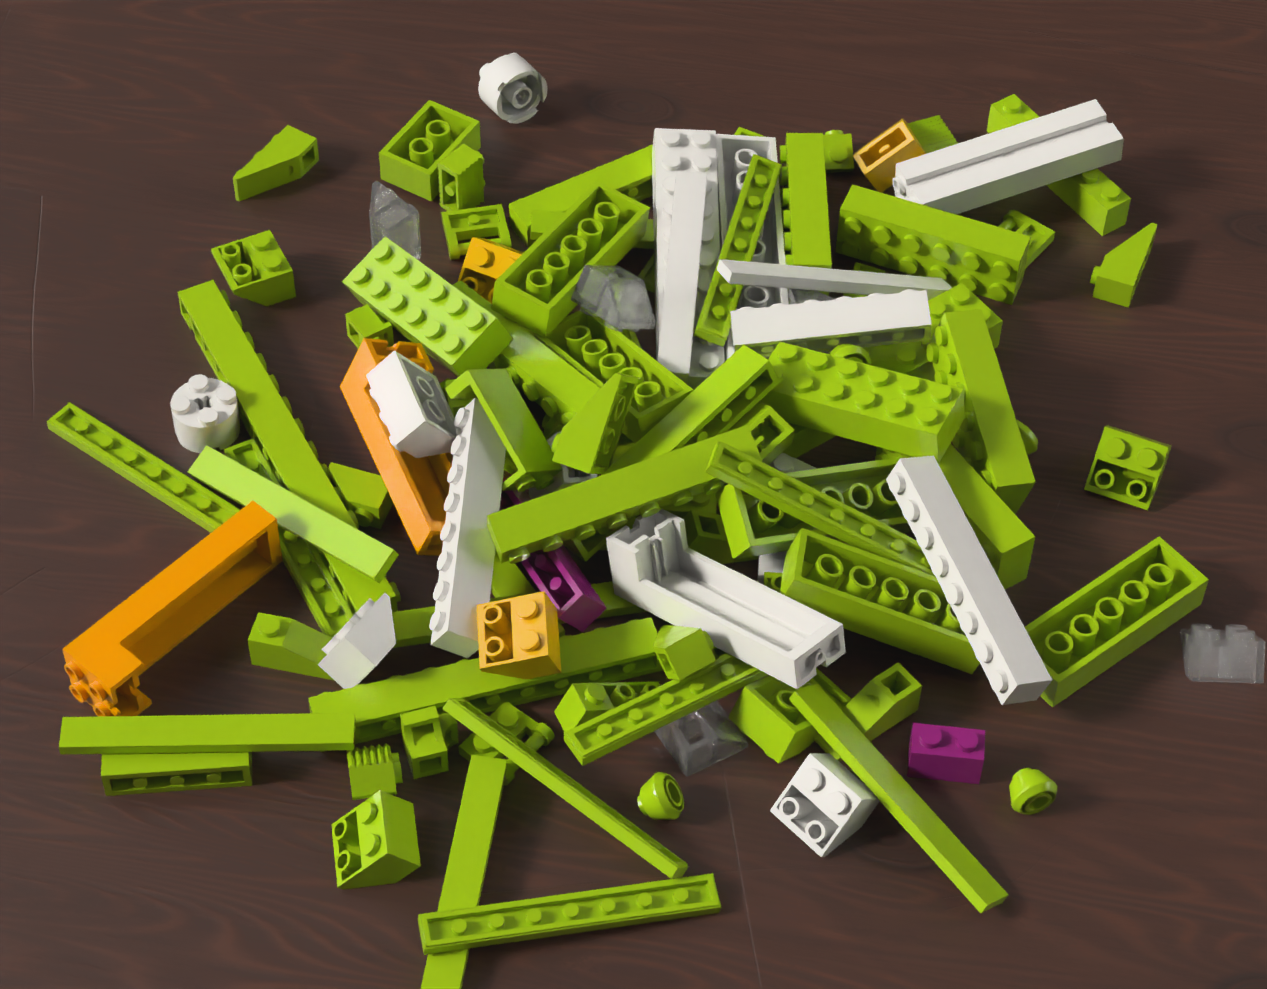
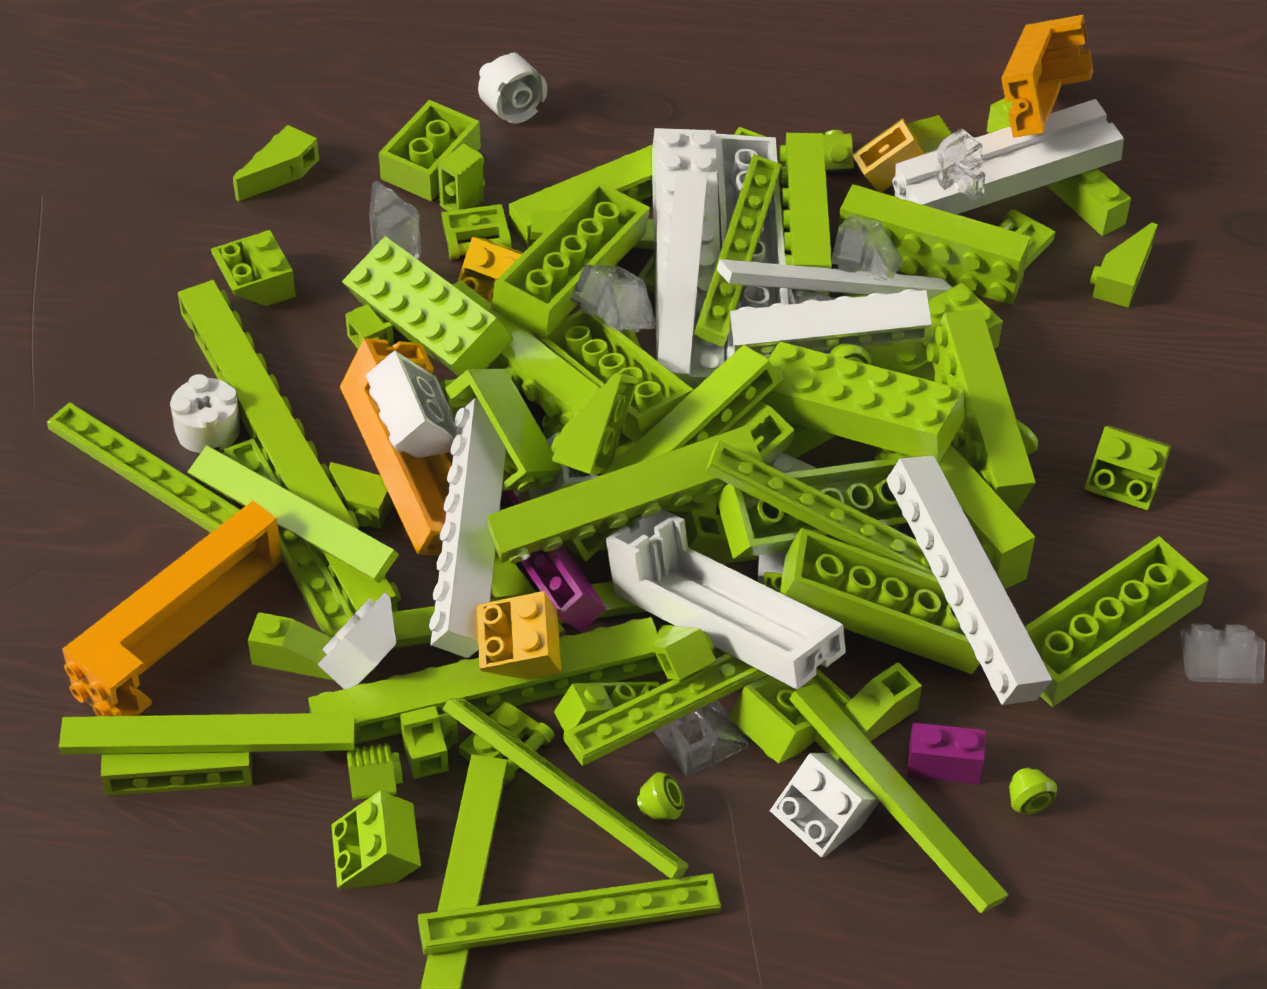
(866, 247): none -> clear slope
(959, 164): none -> clear brick
(1042, 61): none -> light orange brick

